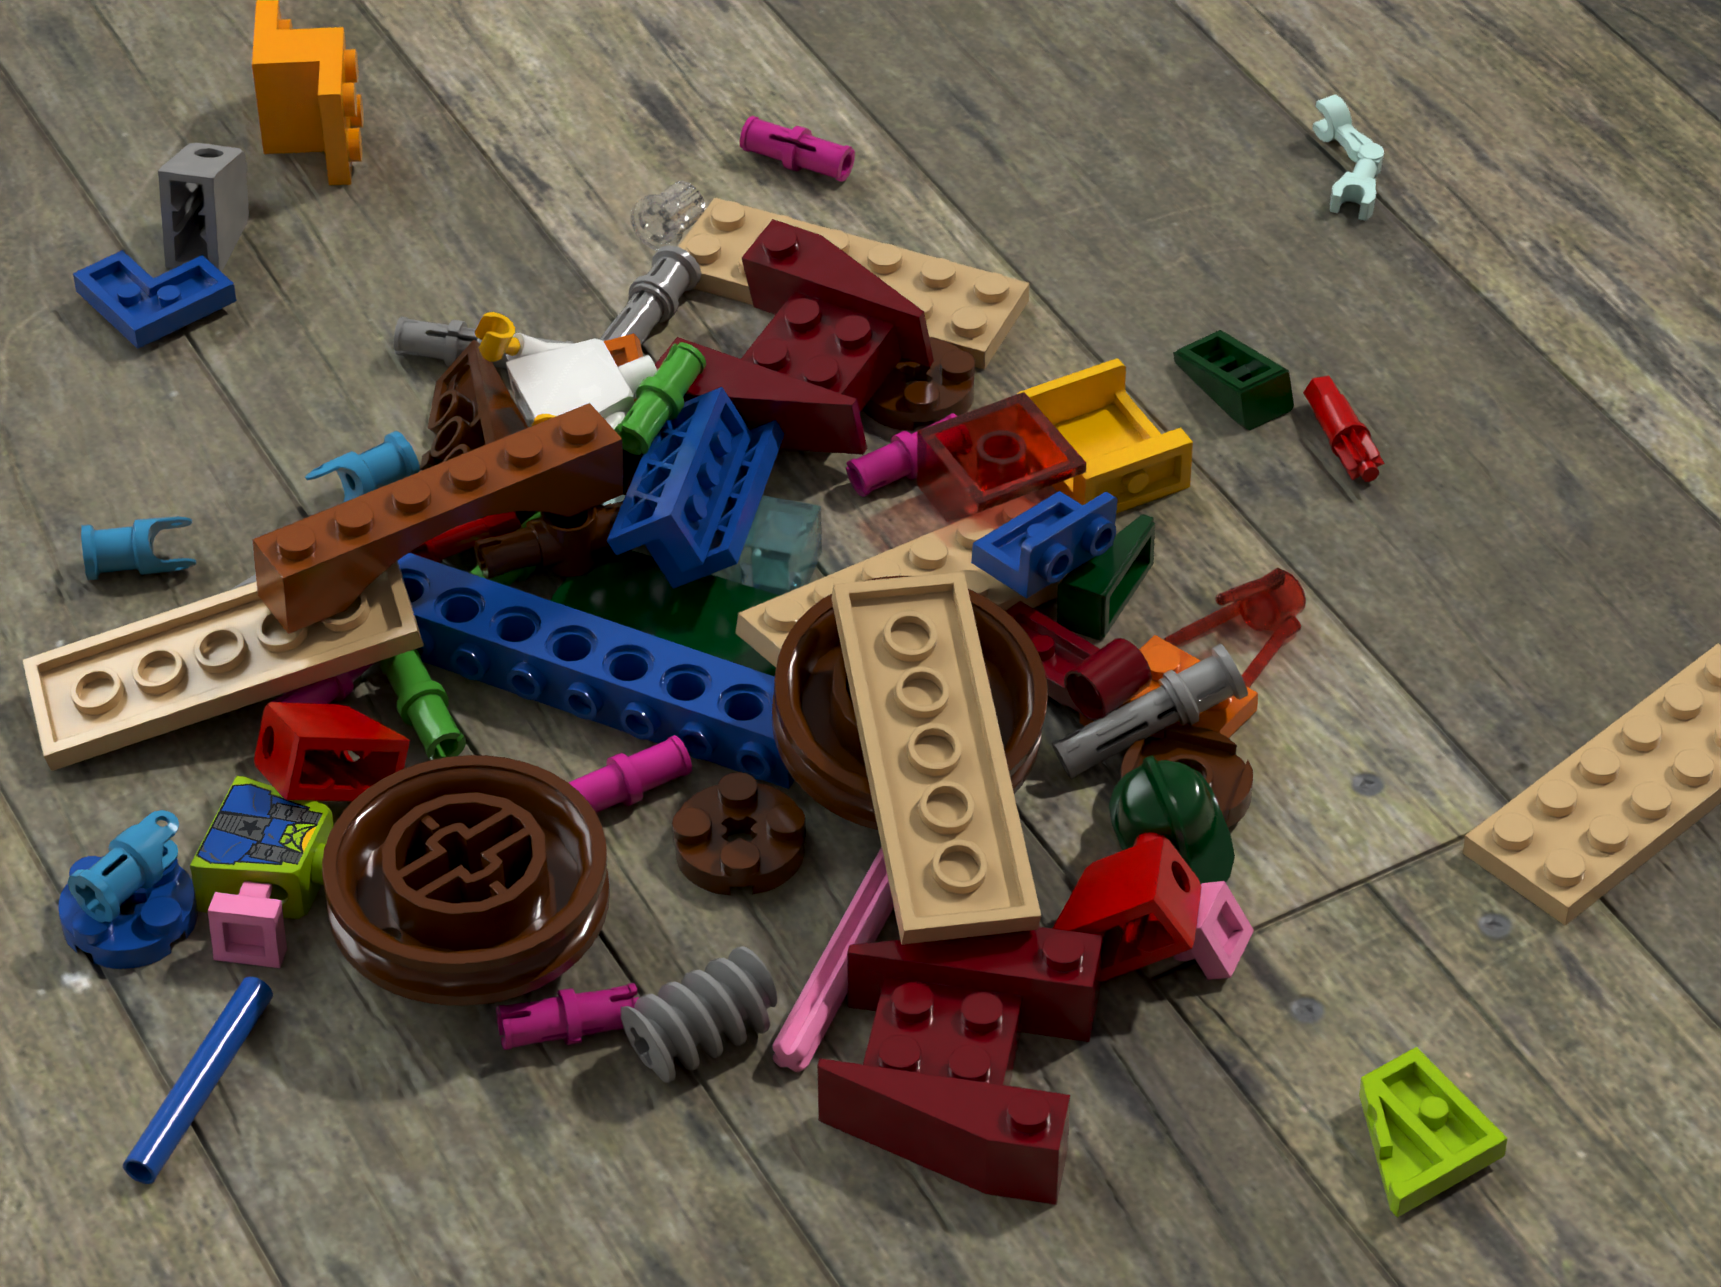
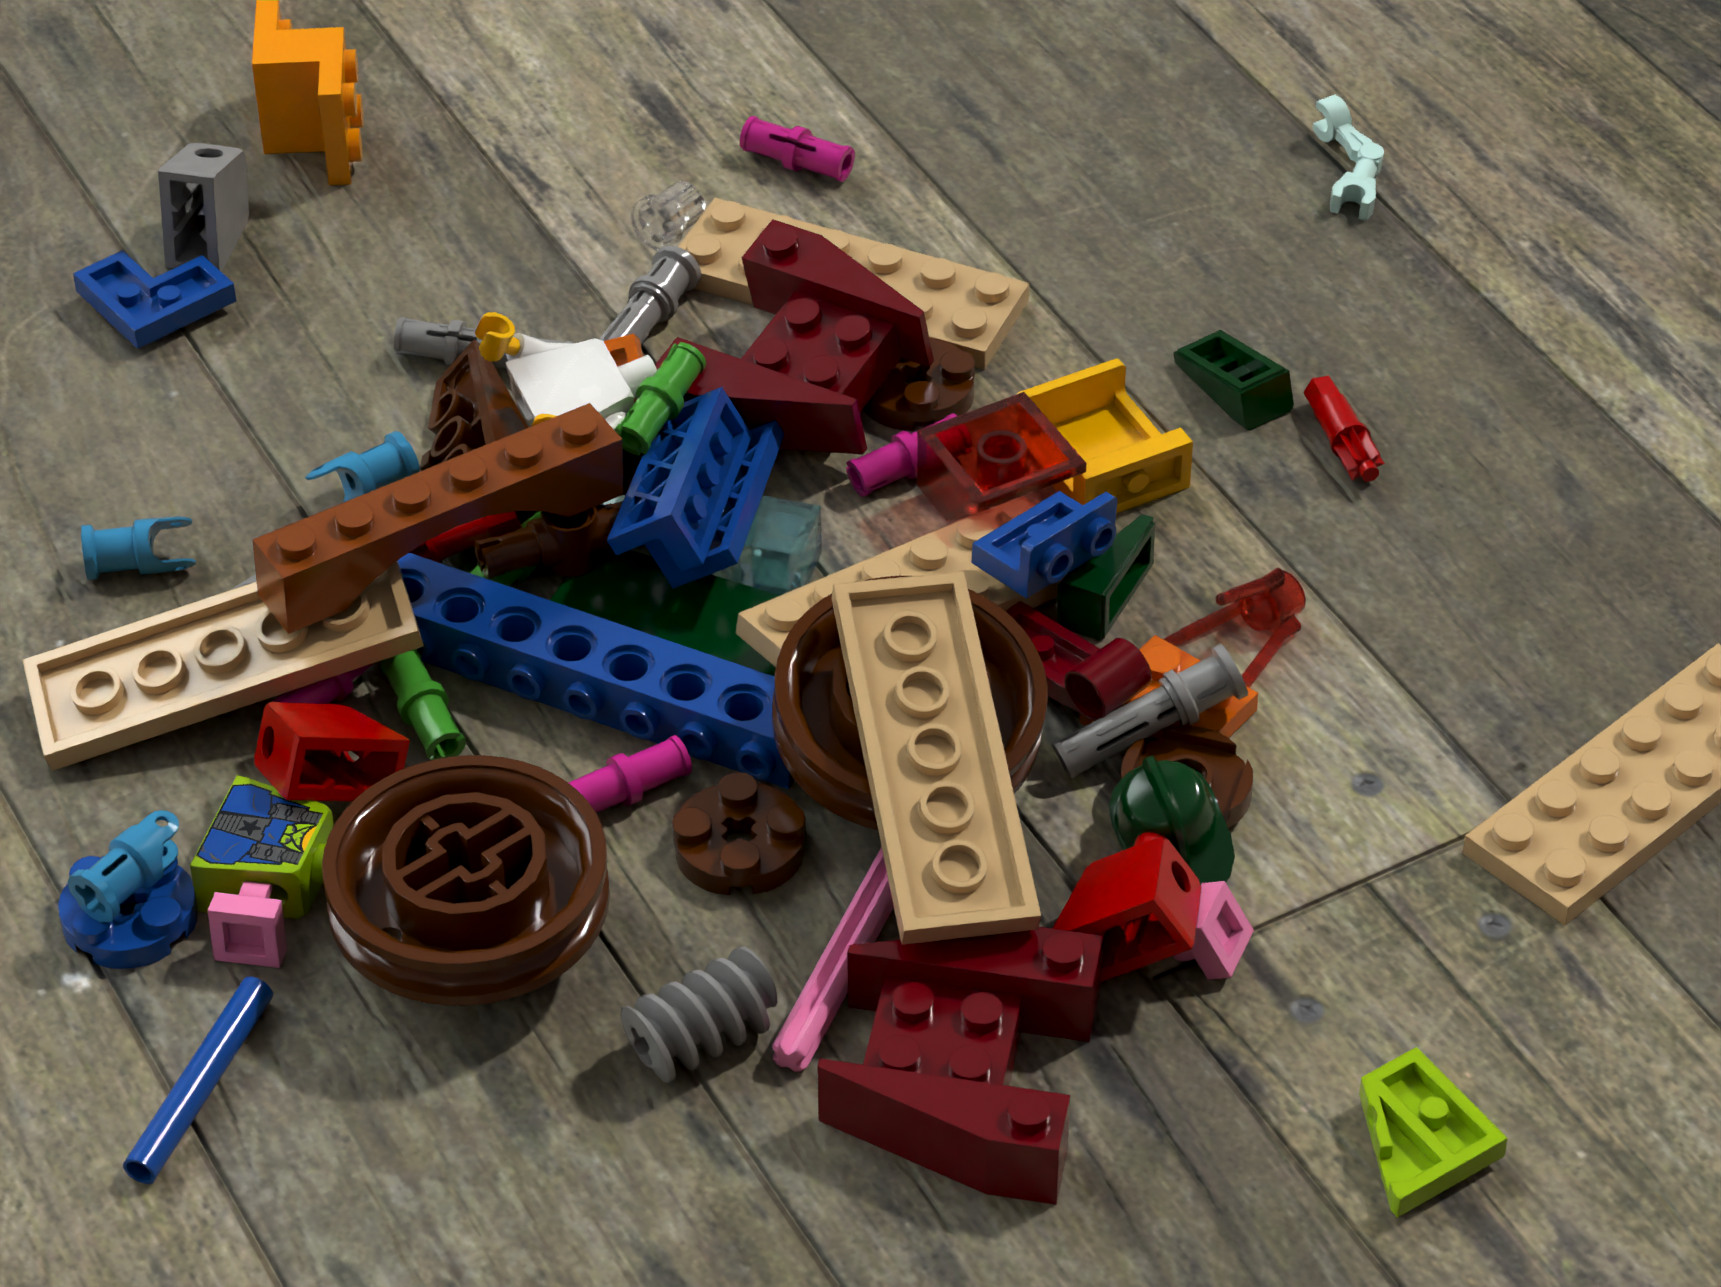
(564, 1016): dark pink pin -> none

